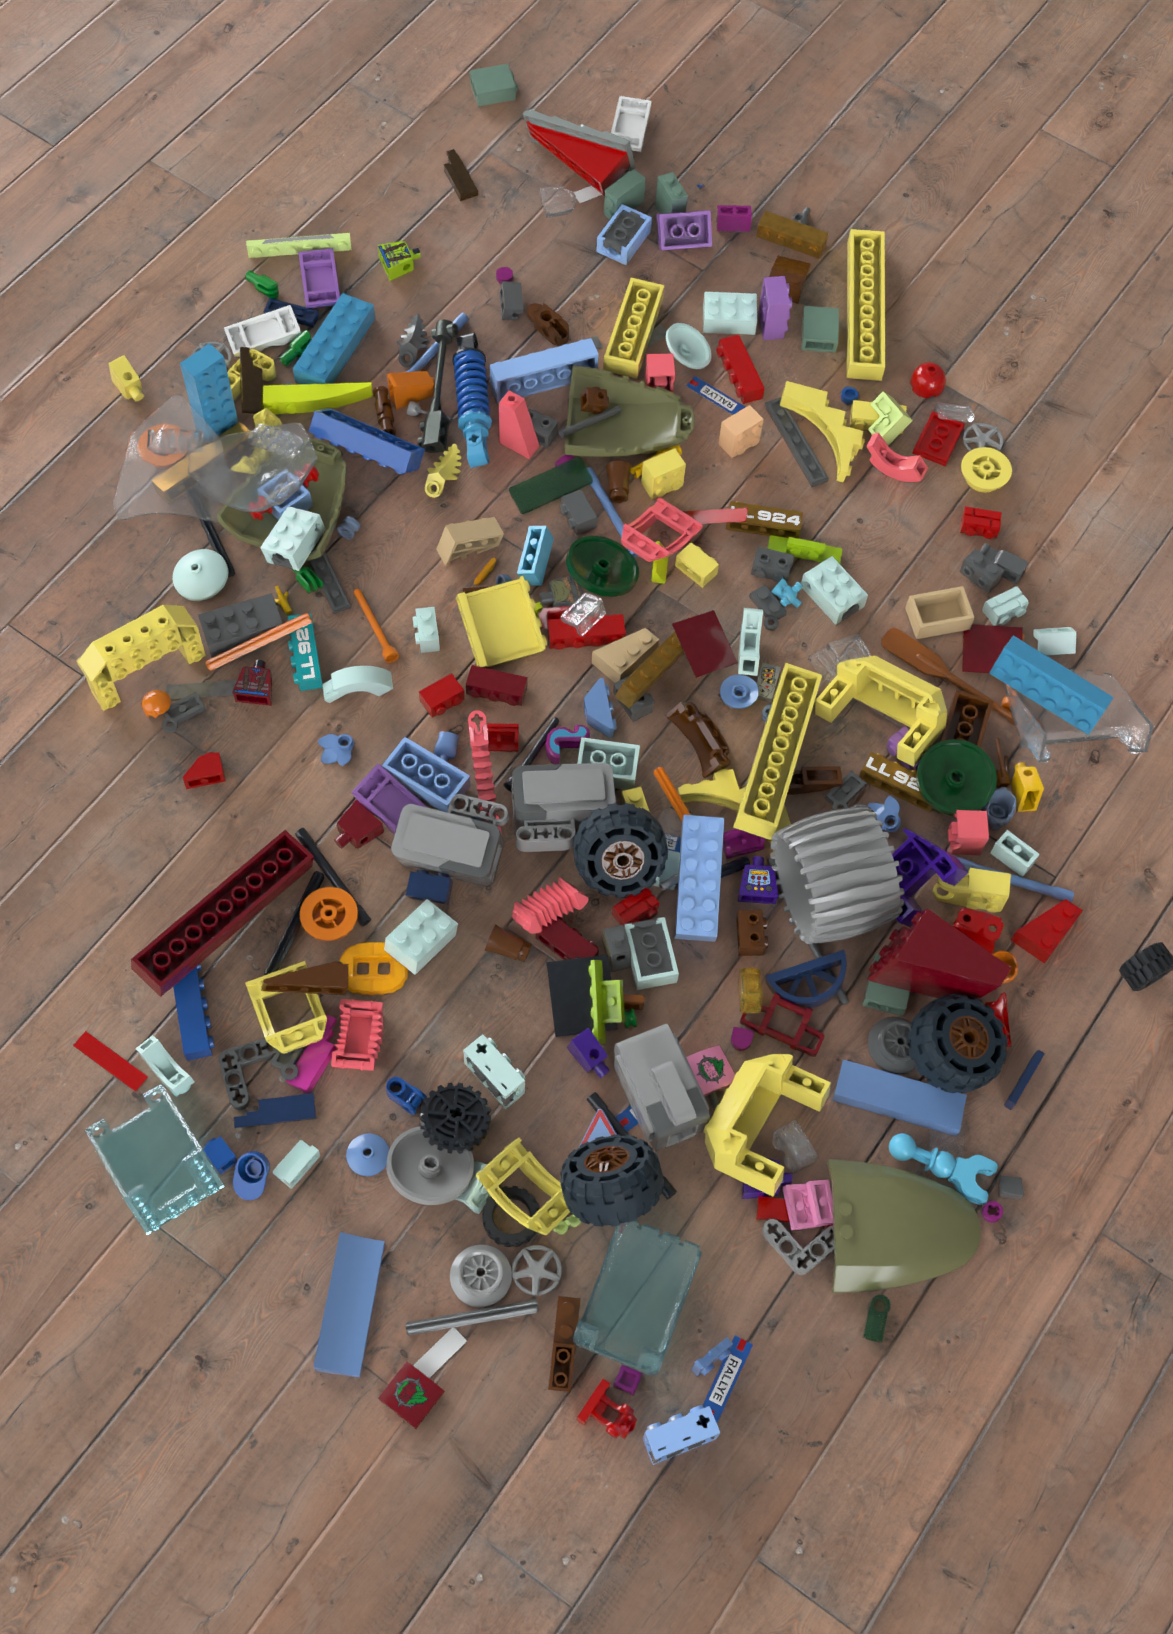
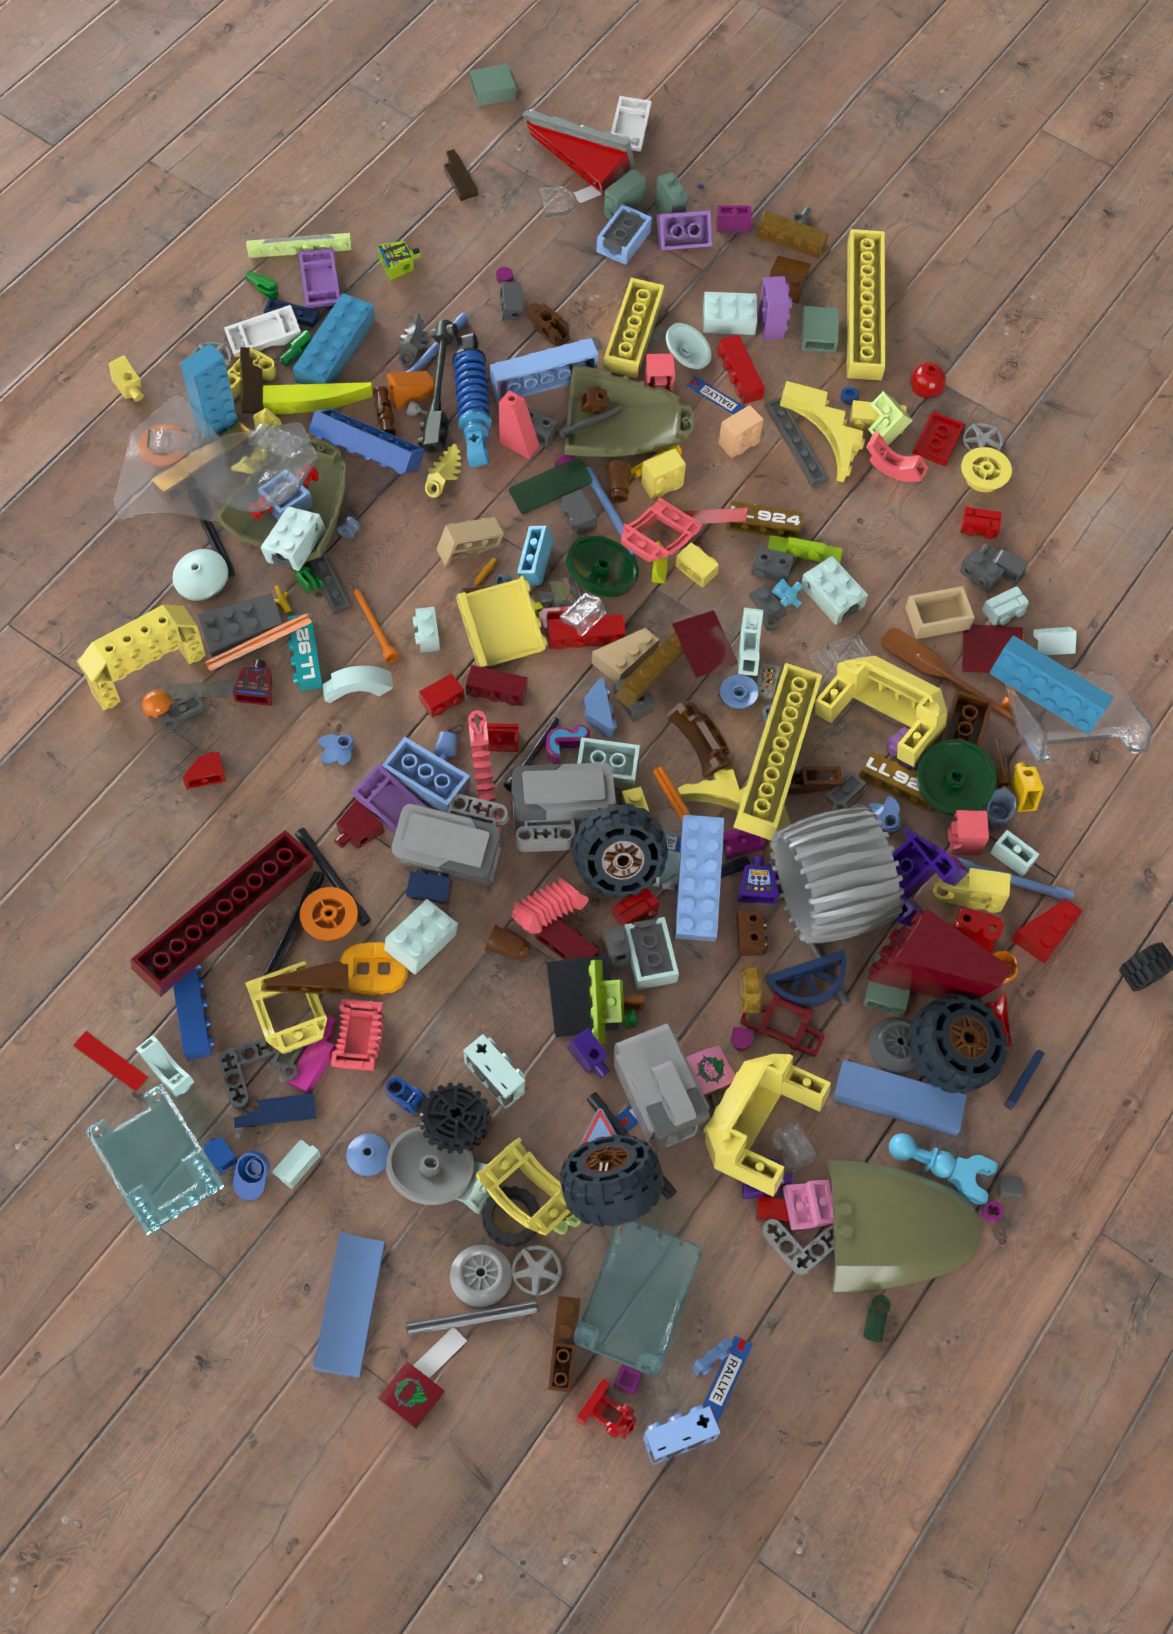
(954, 412): clear tile -> none

